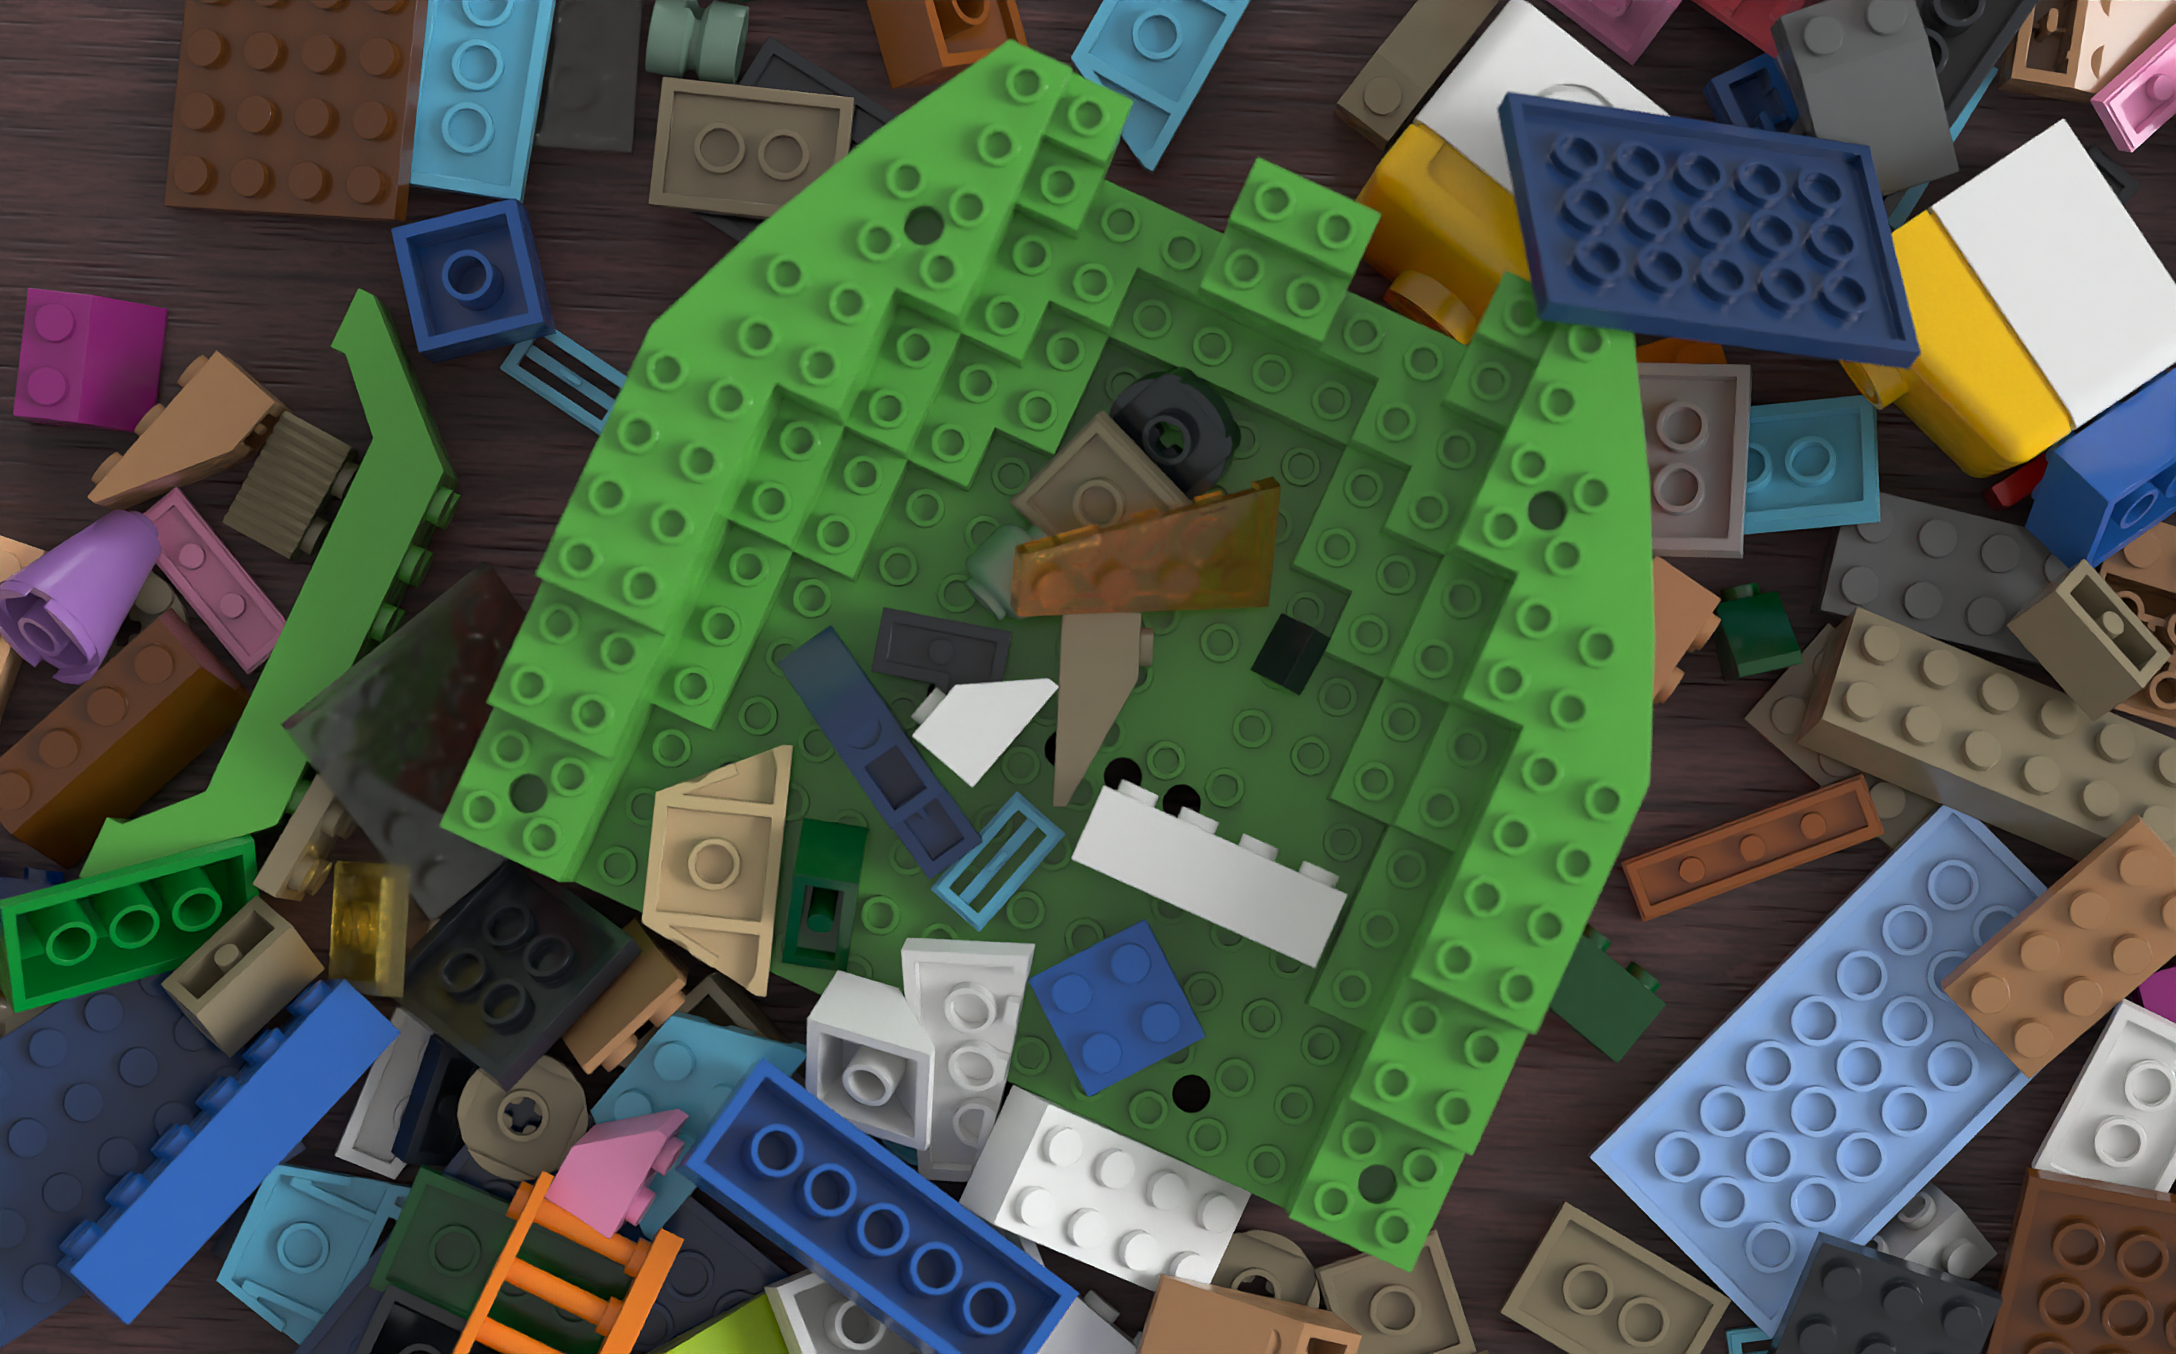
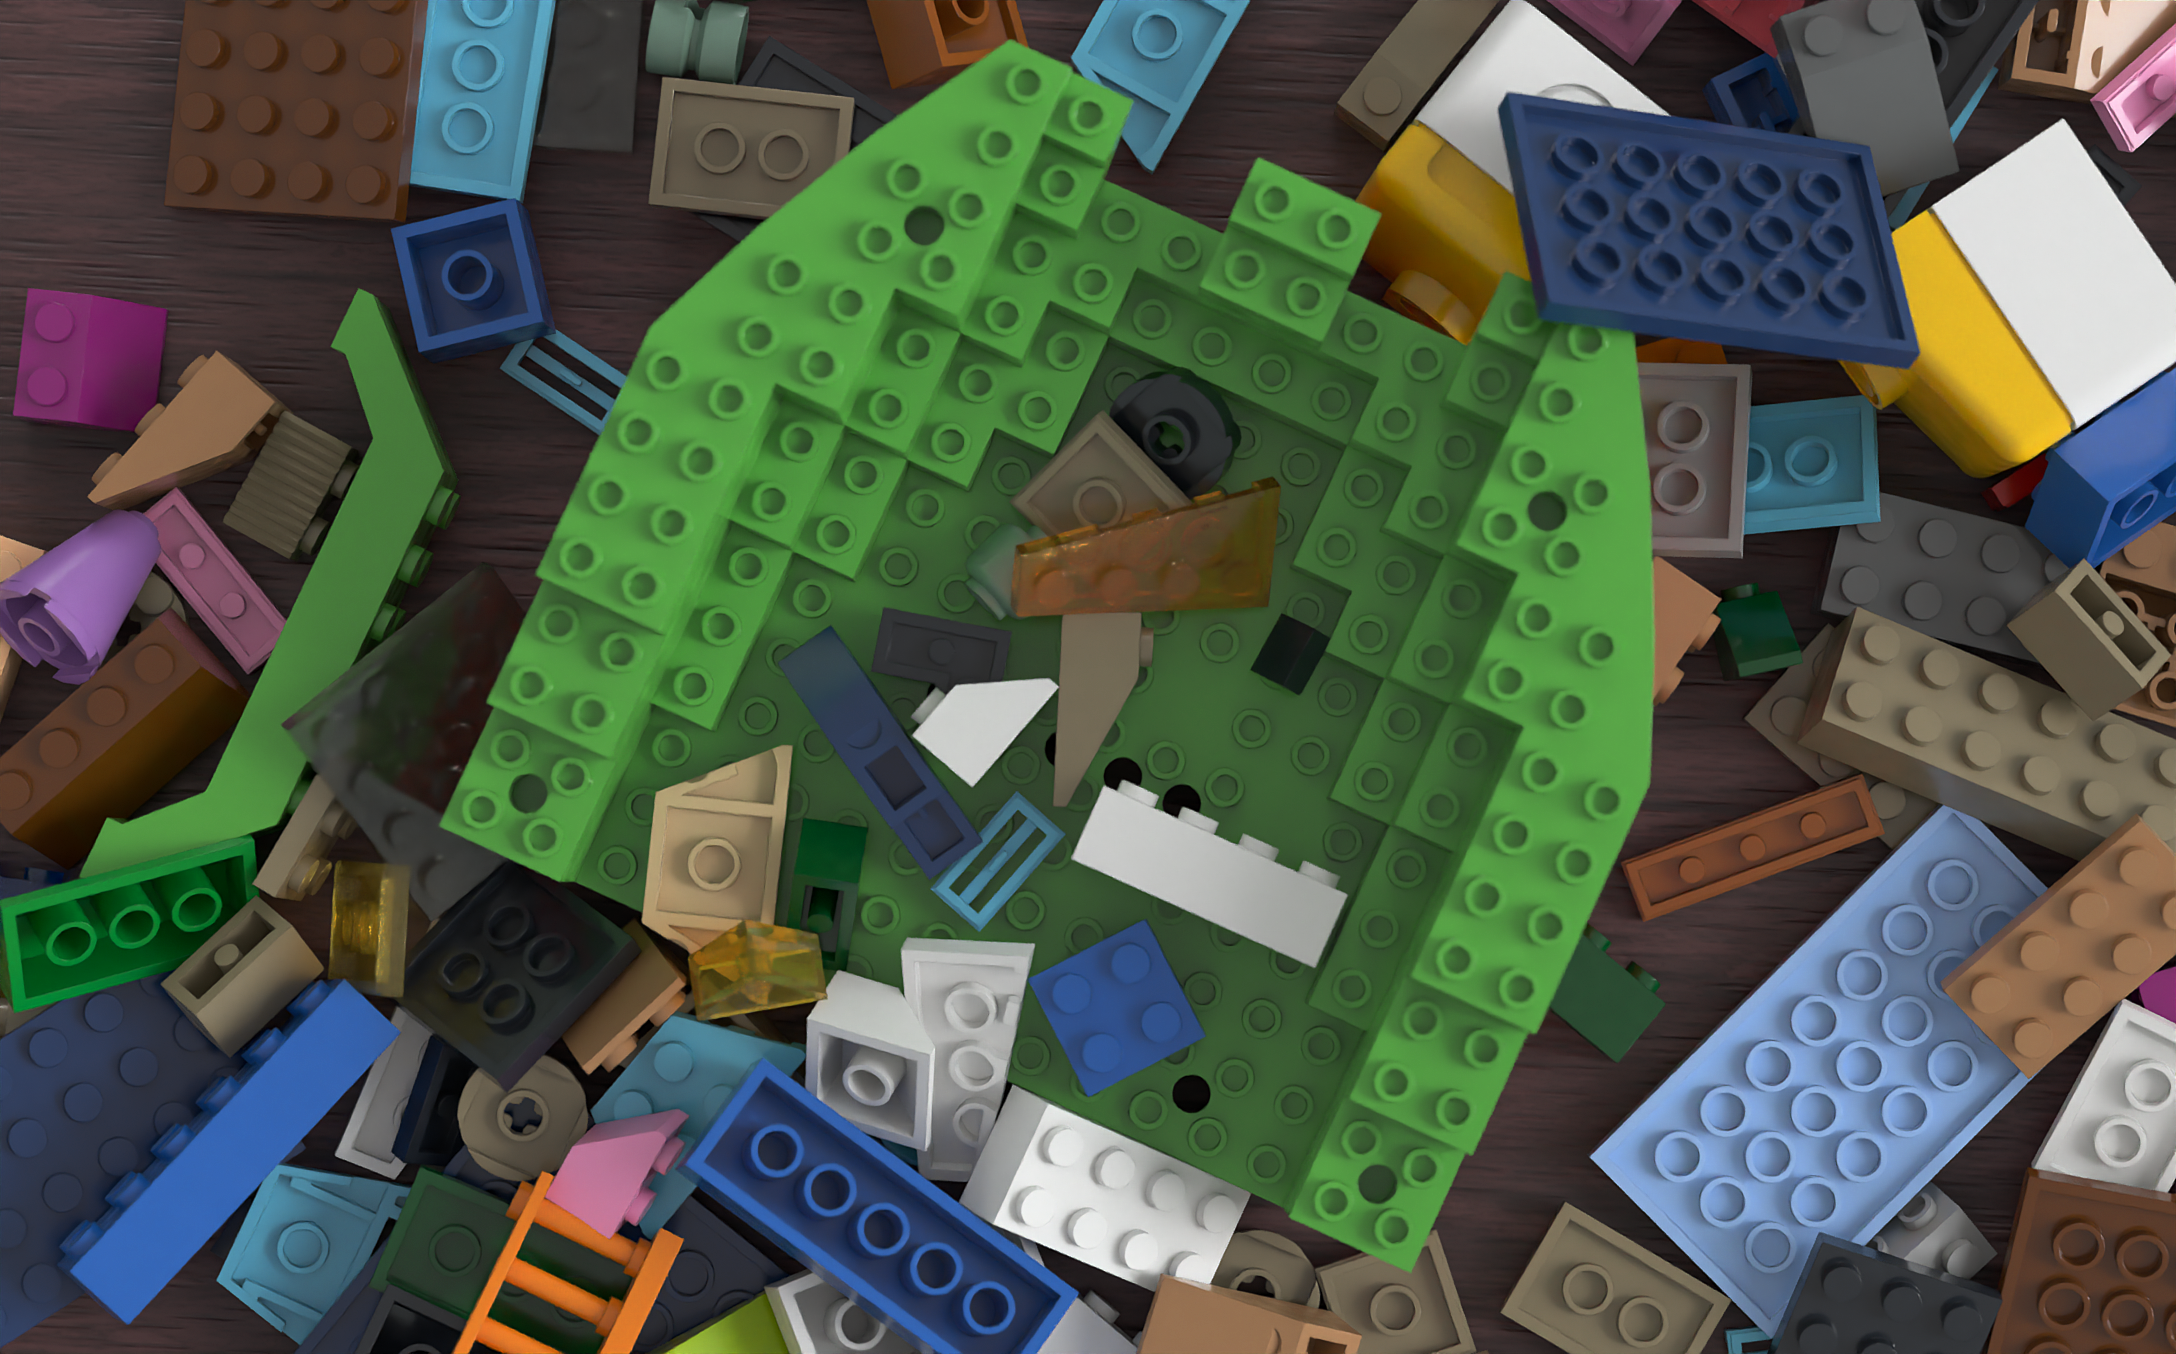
(756, 970): none -> clear yellow slope

